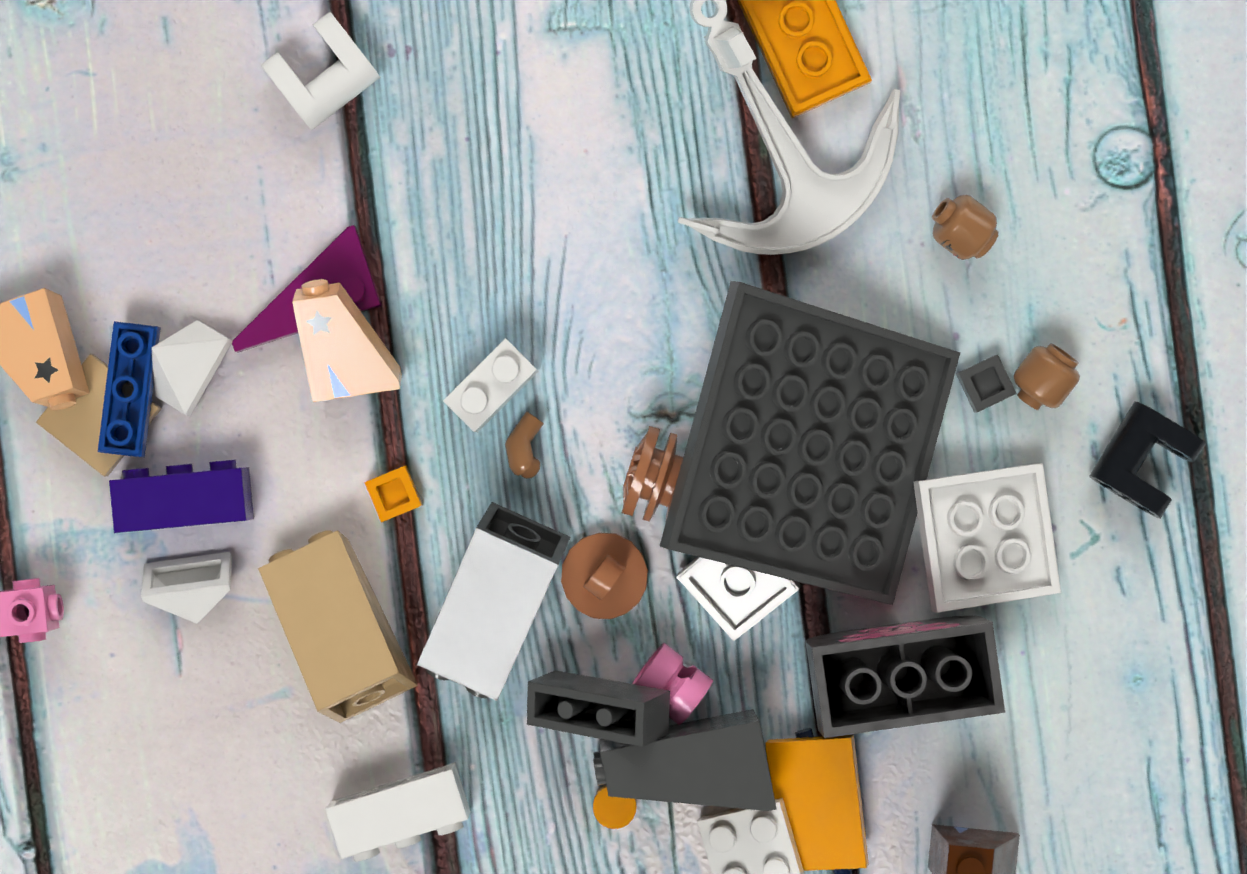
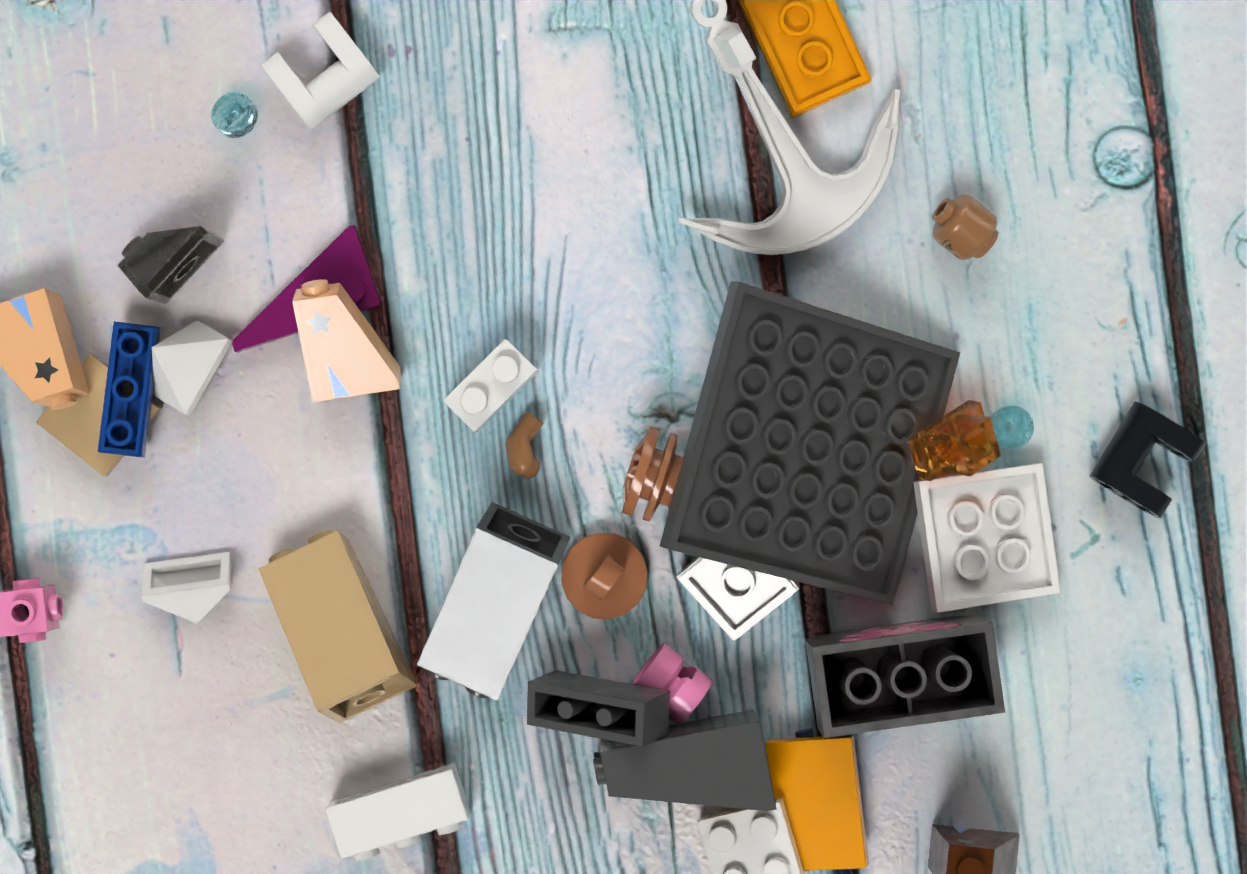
(167, 260): none -> clear smoke slope
(181, 497): dark purple brick -> none
(234, 115): none -> clear light blue tile
(393, 493): light orange tile -> none
(613, 811): light orange tile -> none
(955, 443): none -> clear orange brick
(986, 383): dark grey tile -> none
(1012, 427): none -> clear light blue tile
(1046, 377): medium nougat head -> none

